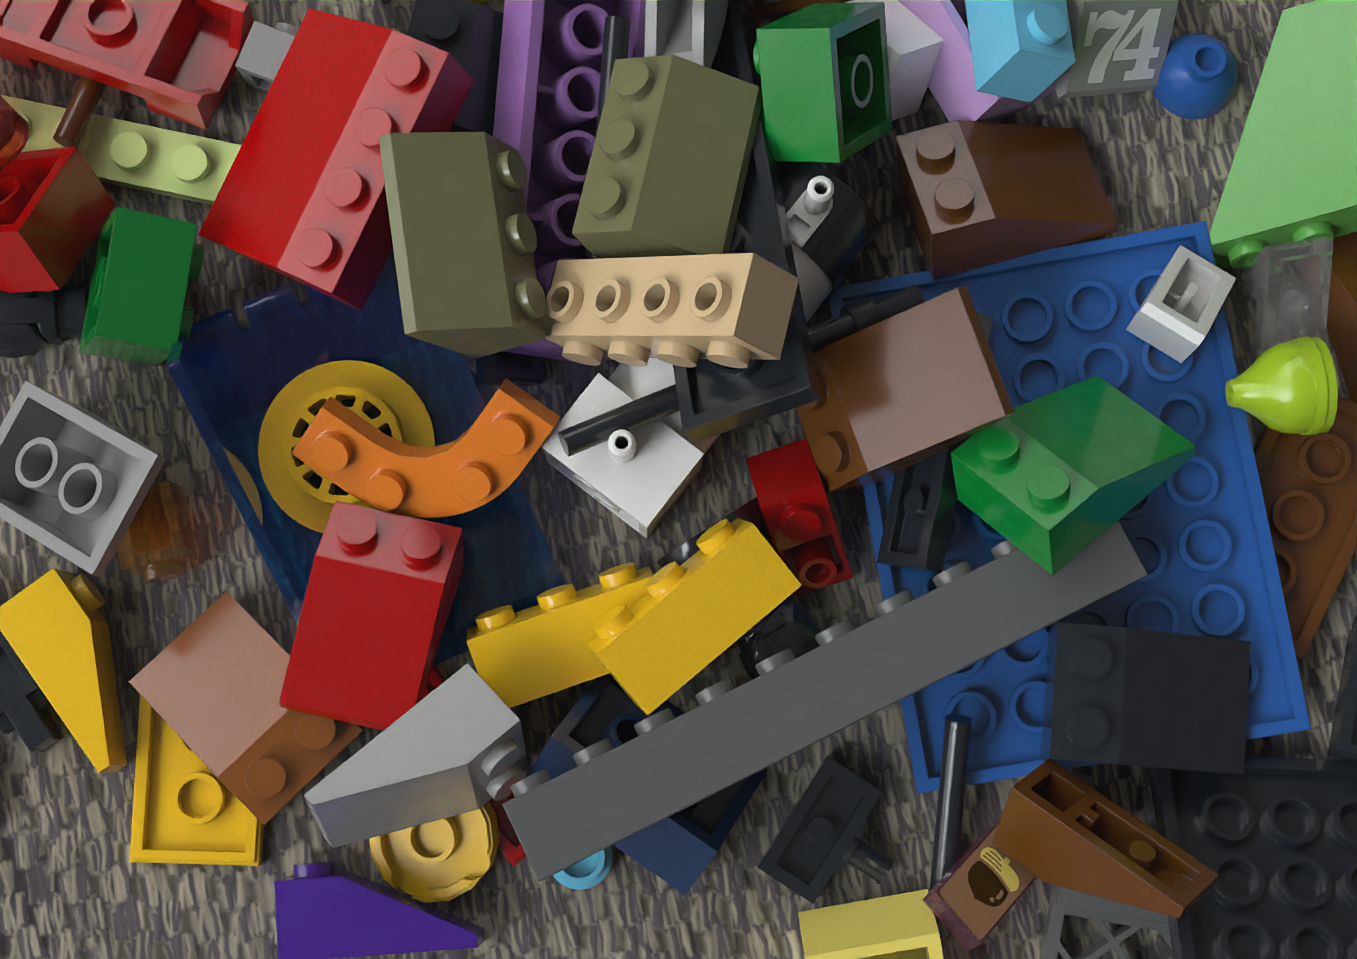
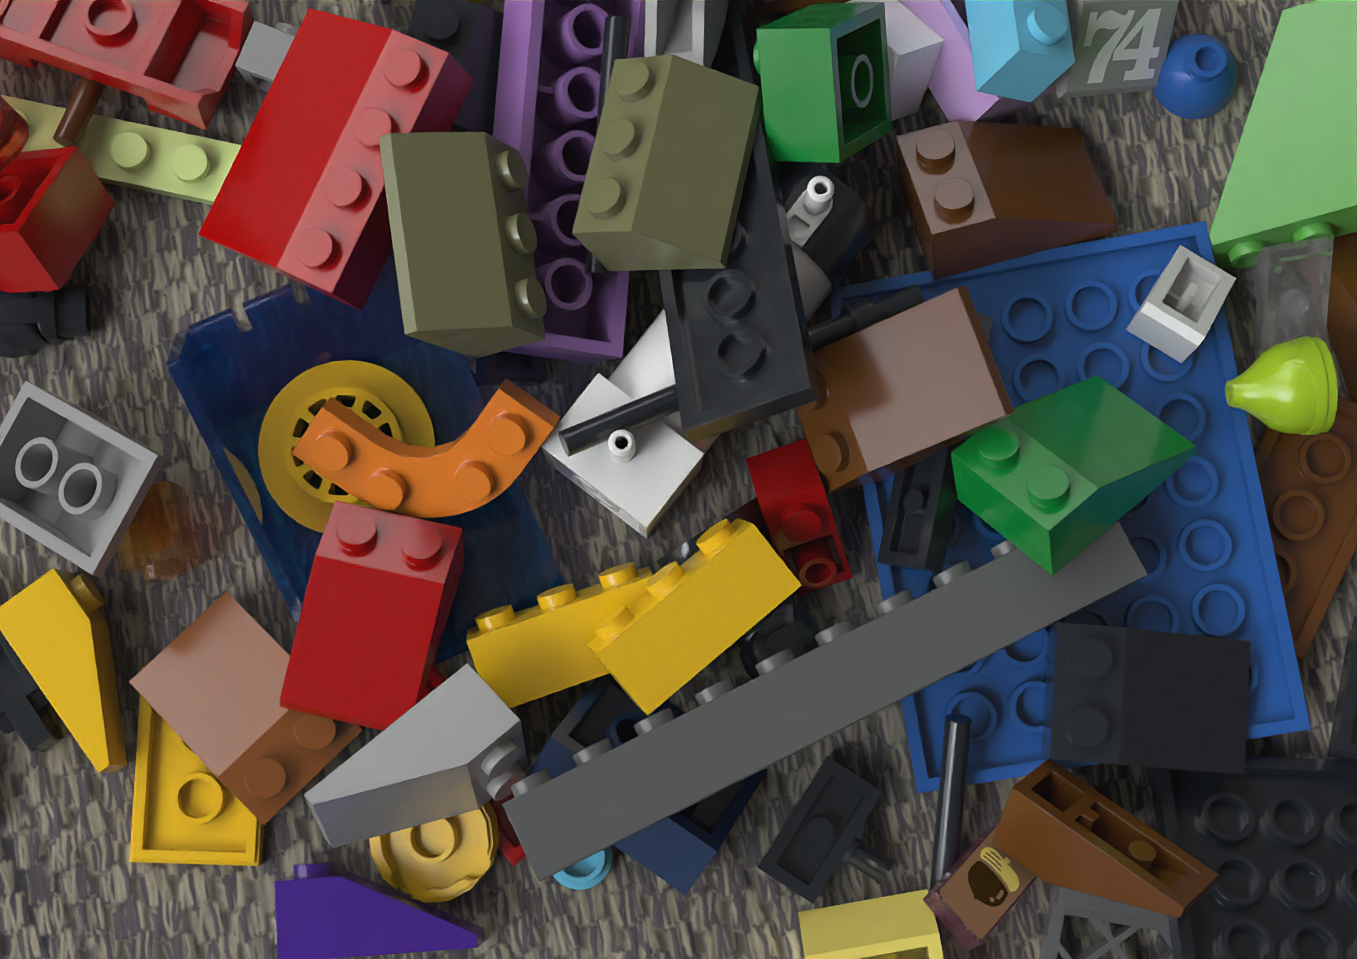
(140, 287): green brick -> none
(670, 309): tan brick -> none

